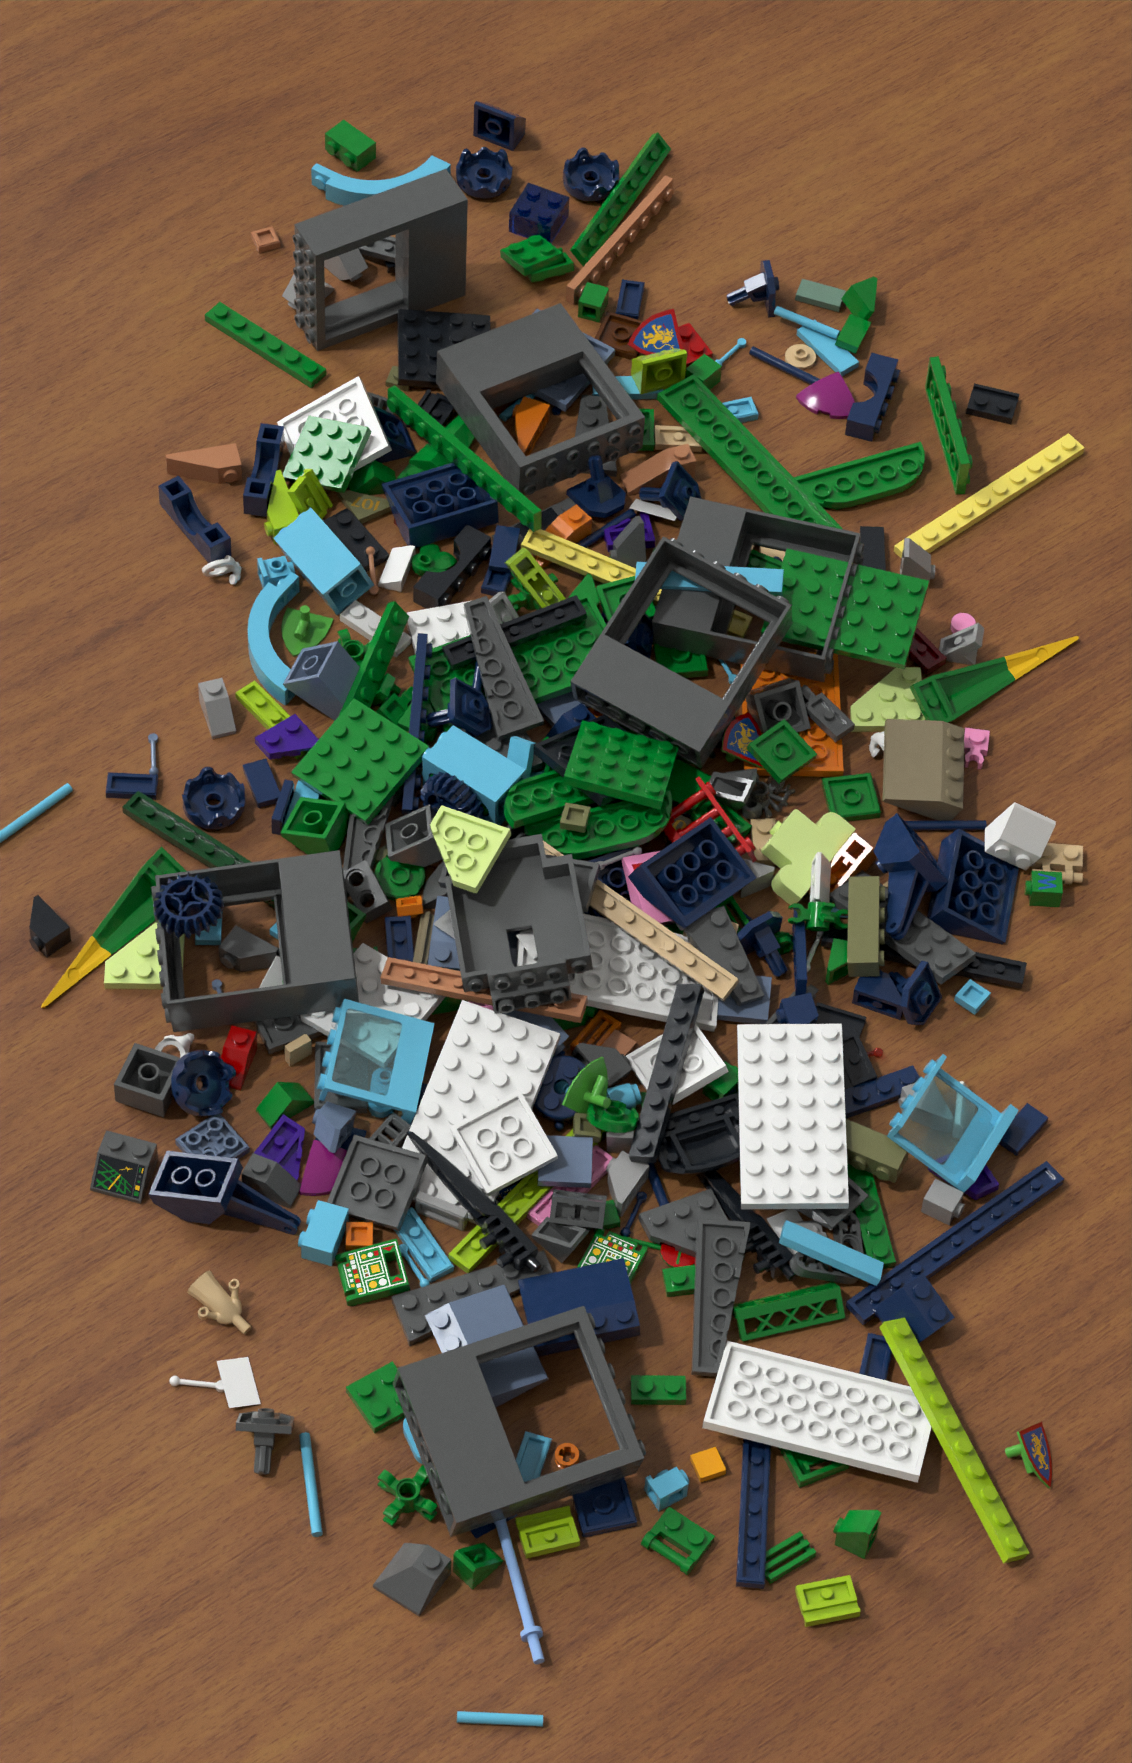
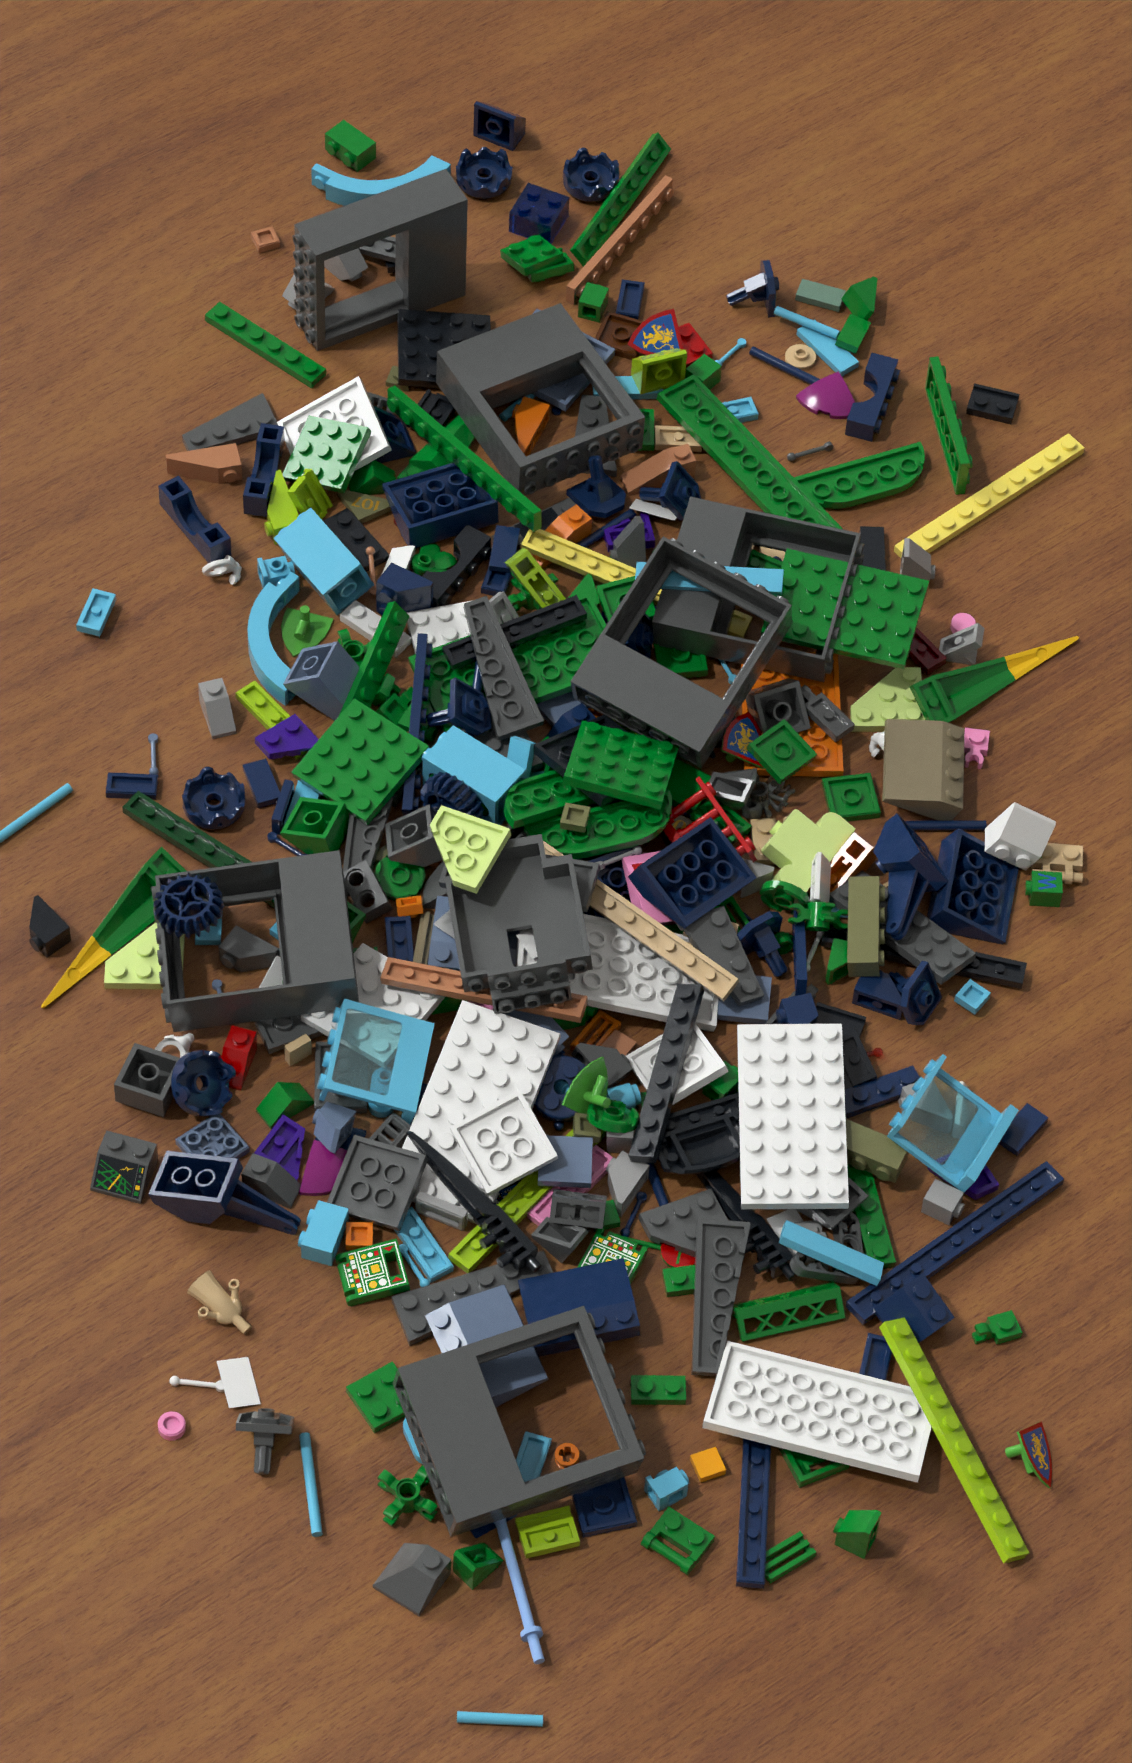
(96, 612): none -> medium azure plate
(171, 1426): none -> bright pink tile
(233, 426): none -> dark grey wing
(272, 837): none -> dark blue hinge
(405, 588): none -> dark blue slope
(781, 894): none -> green tile
(827, 1601): lime plate -> none
(828, 446): none -> dark grey hinge
(1000, 1327): none -> green plate

